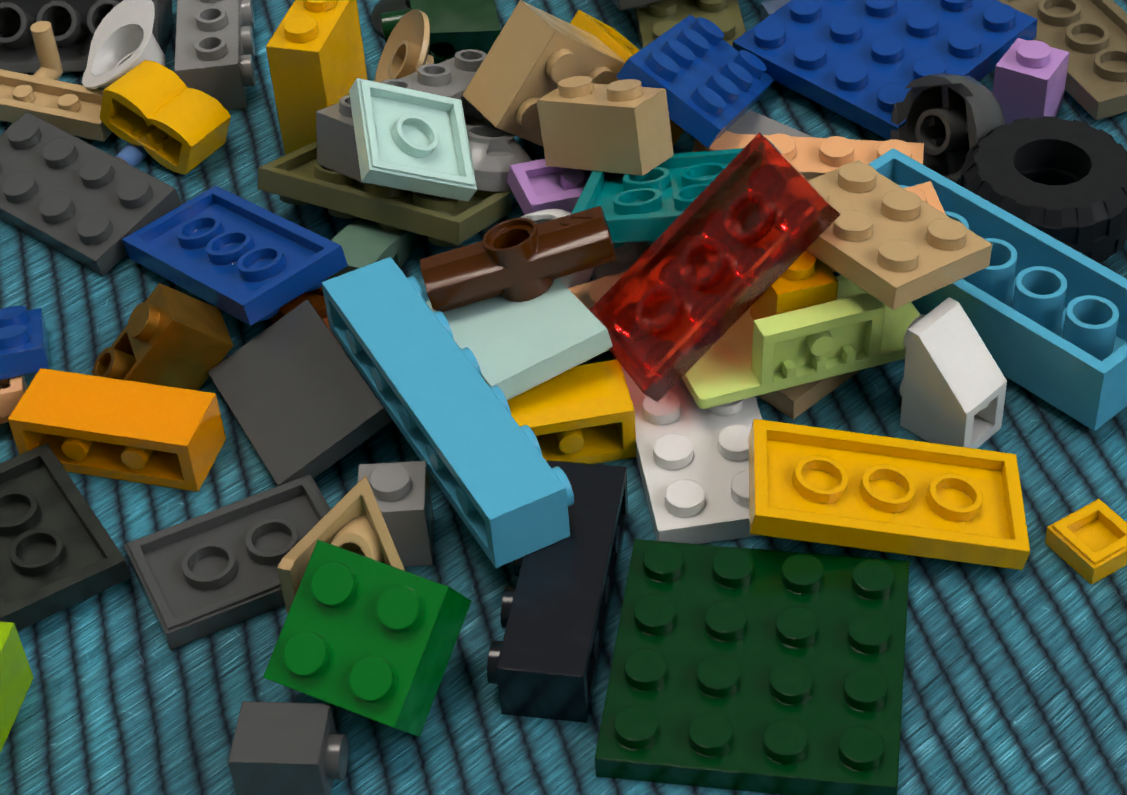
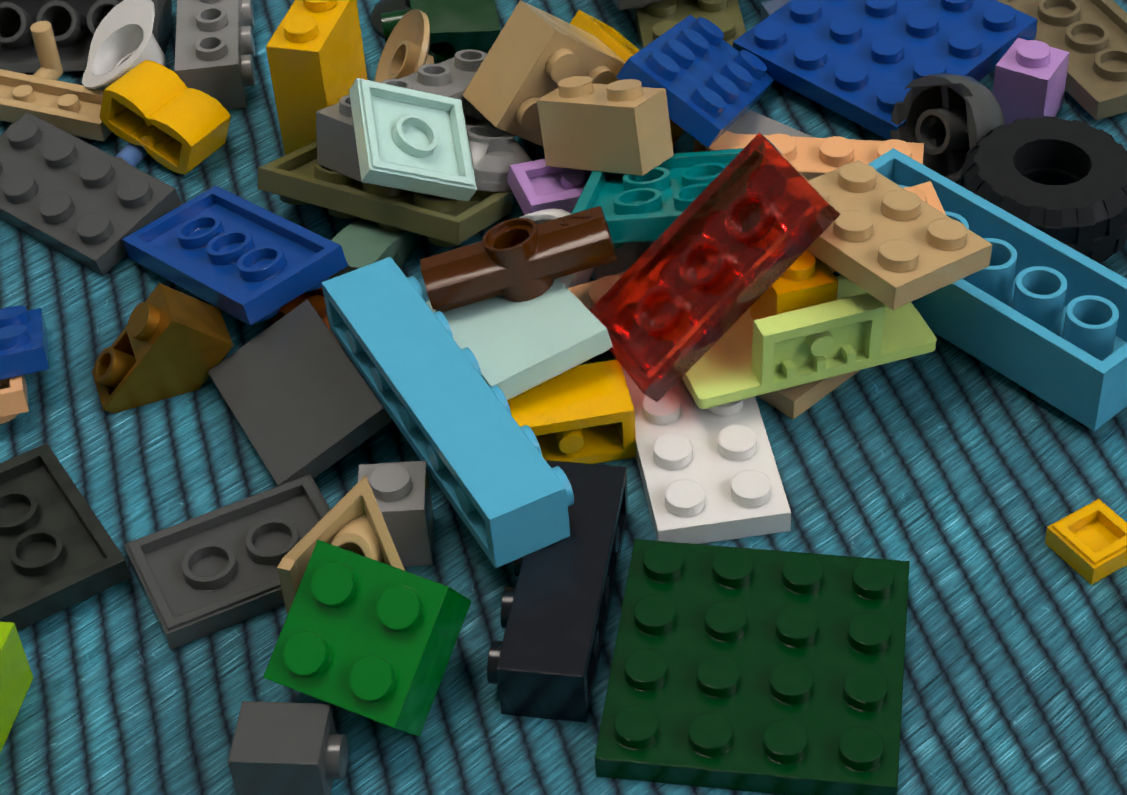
(121, 428): light orange brick -> none
(886, 494): yellow plate -> none
(950, 380): white slope -> none

